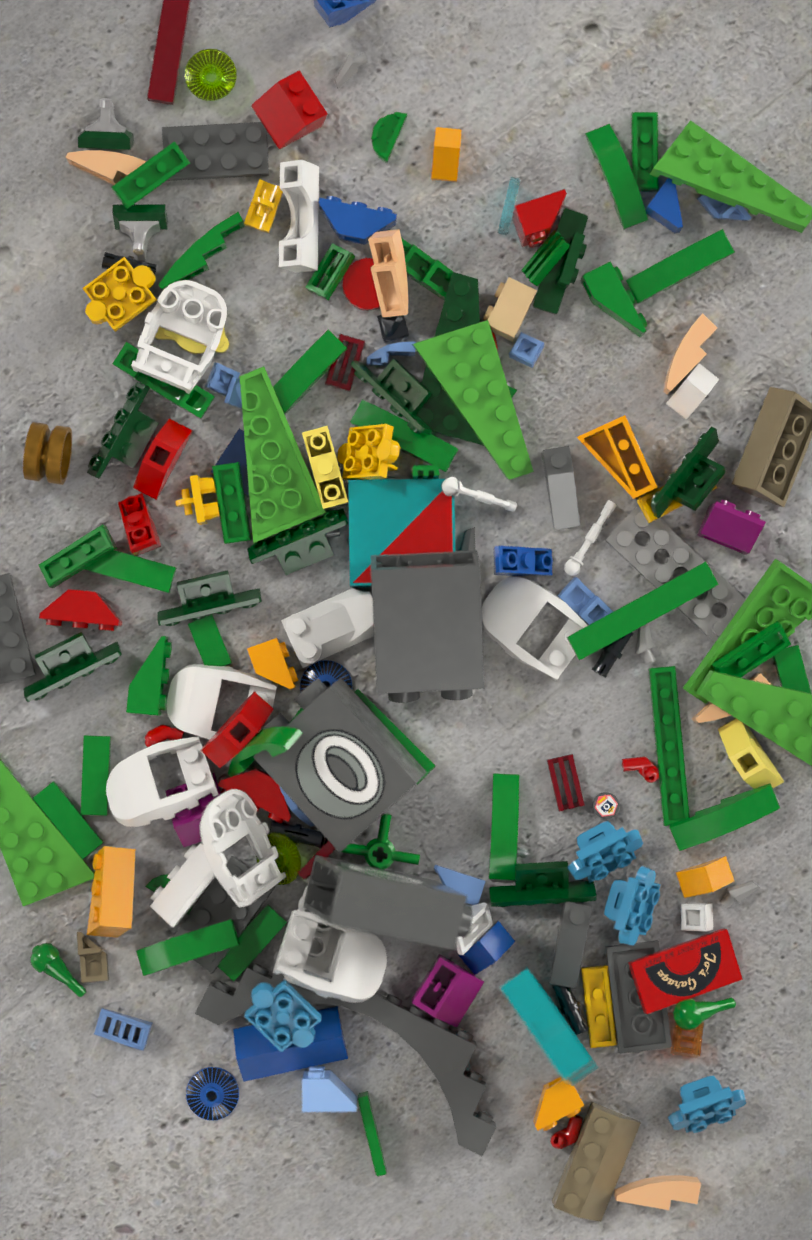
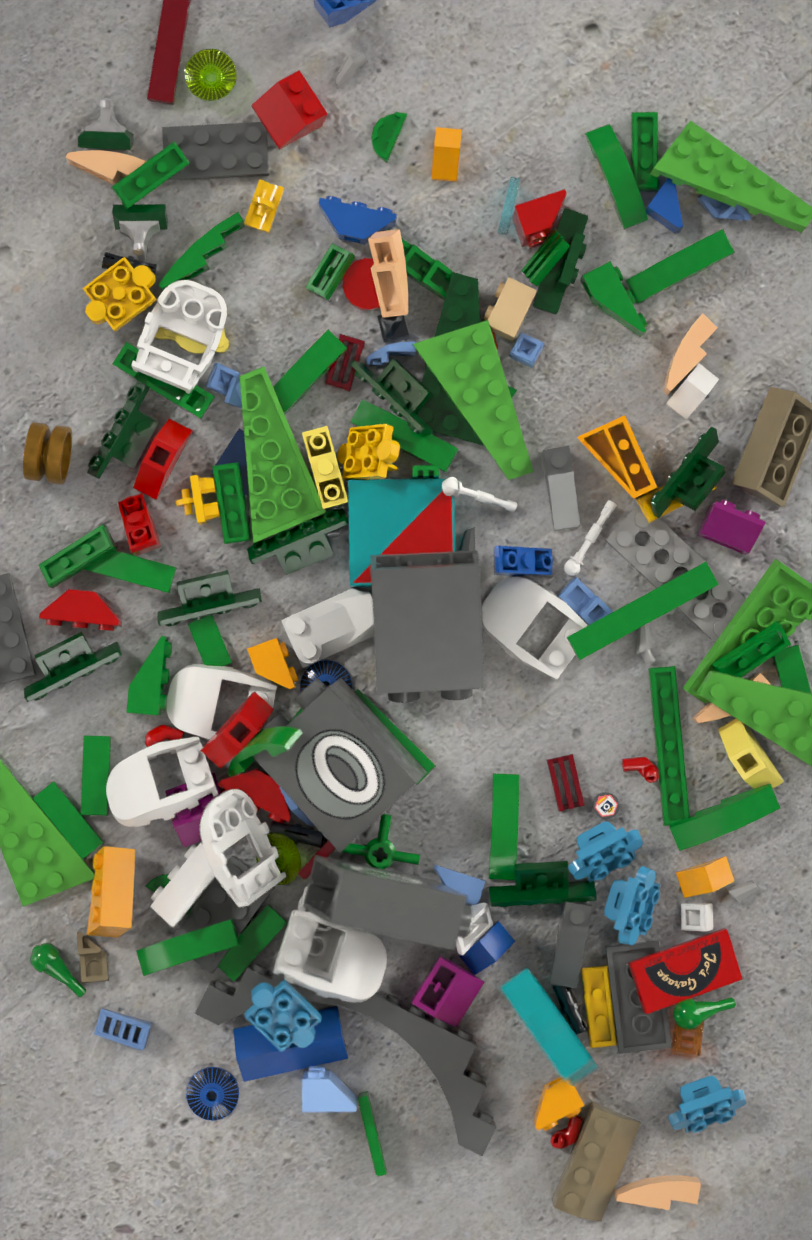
(301, 187): white arch -> none
(610, 655): black pin -> none

